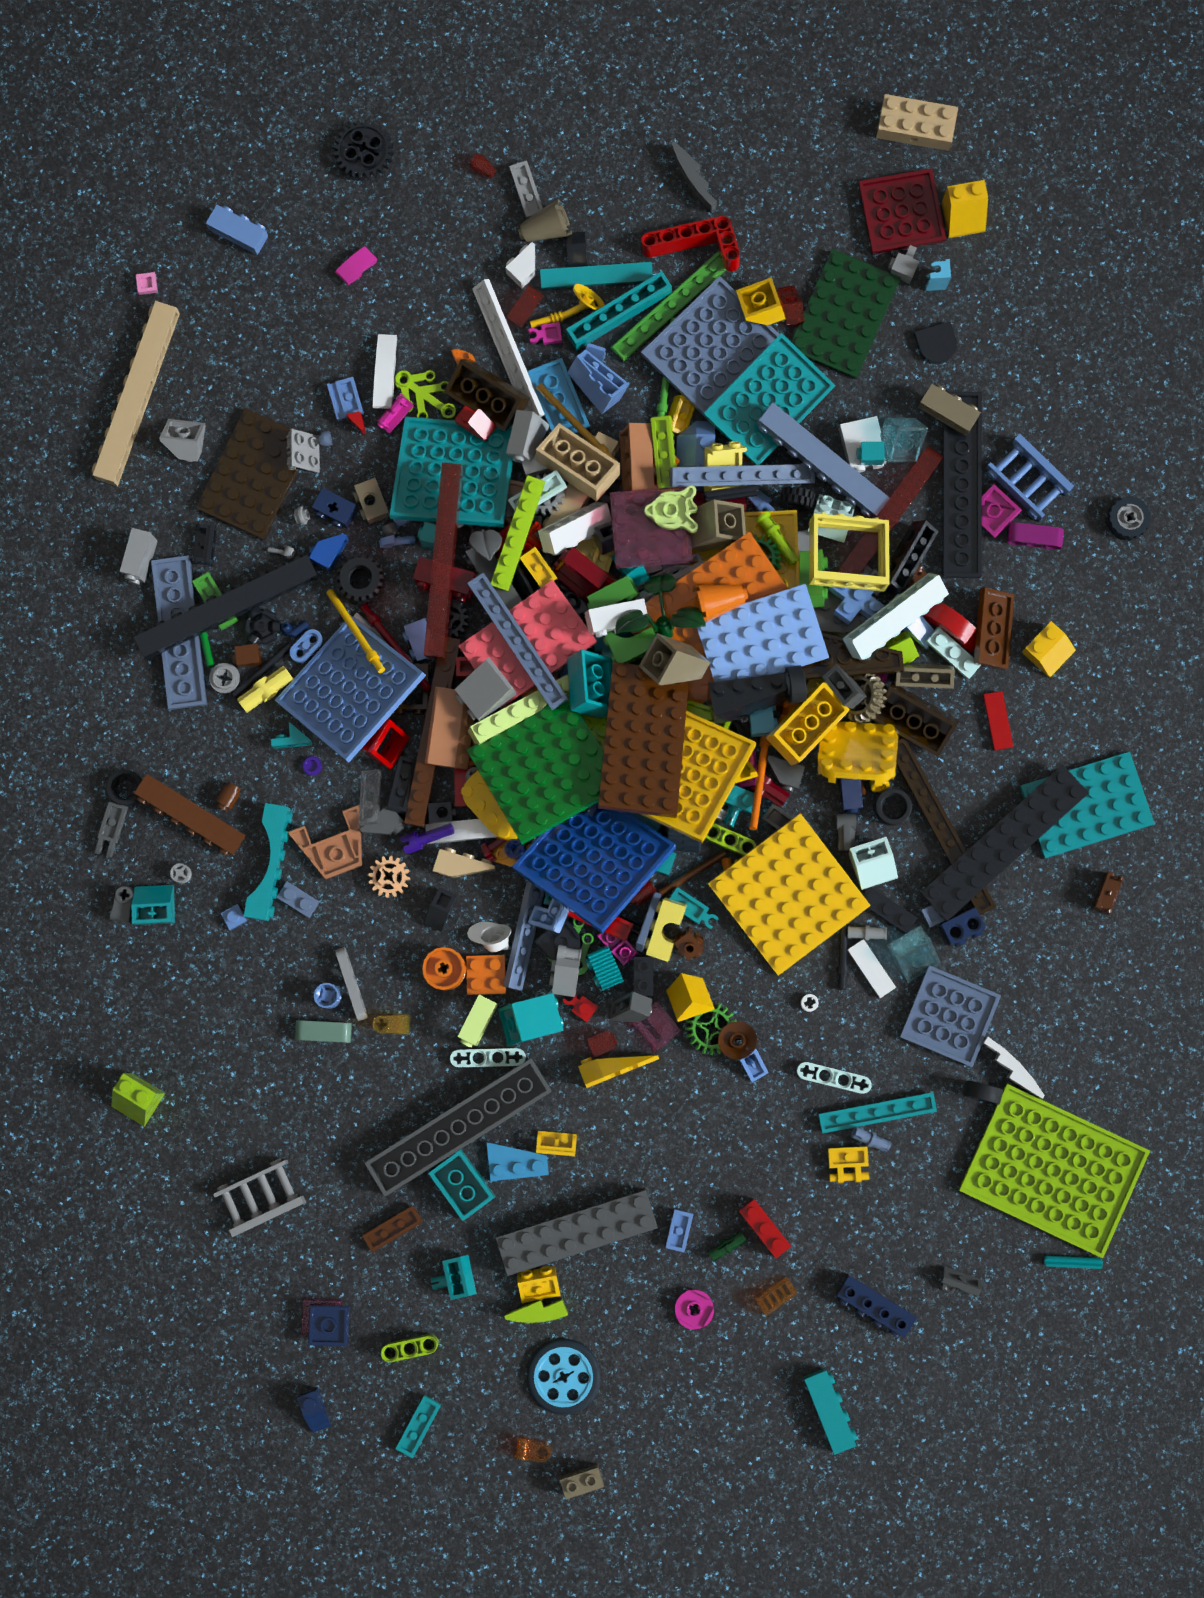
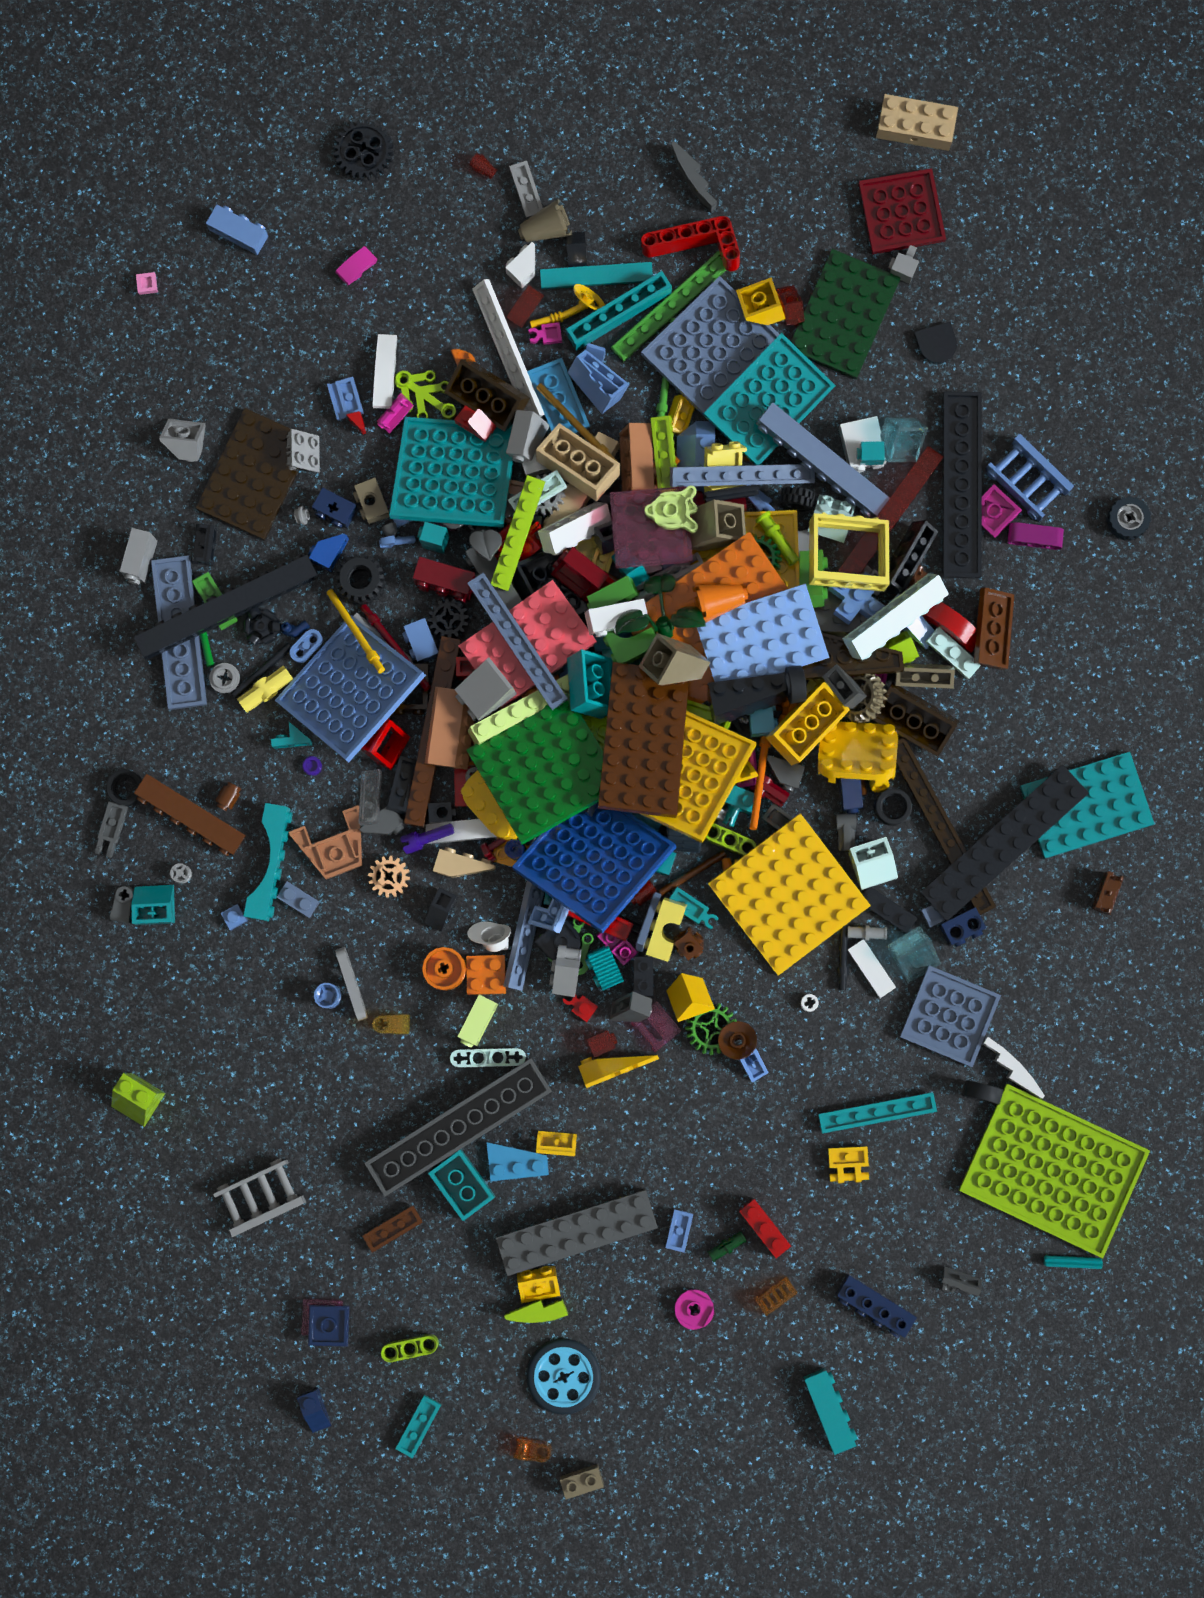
(136, 393): tan brick -> none
(247, 656): reddish brown brick -> none
(287, 553): light grey hand -> none
(323, 1031): sand green beam -> none
(325, 438): sand blue hinge -> none
(443, 560): clear red brick -> none
(457, 1277): teal brick -> none
(531, 1019): teal slope -> none
(538, 567): yellow plate -> none
(834, 1075): light aqua beam -> none
(870, 1139): sand blue pin -> none
(939, 280): medium azure hinge -> none
(949, 409): dark tan brick -> none
(965, 208): yellow slope -> none
(998, 721): red tile -> none
(1049, 649): yellow slope -> none

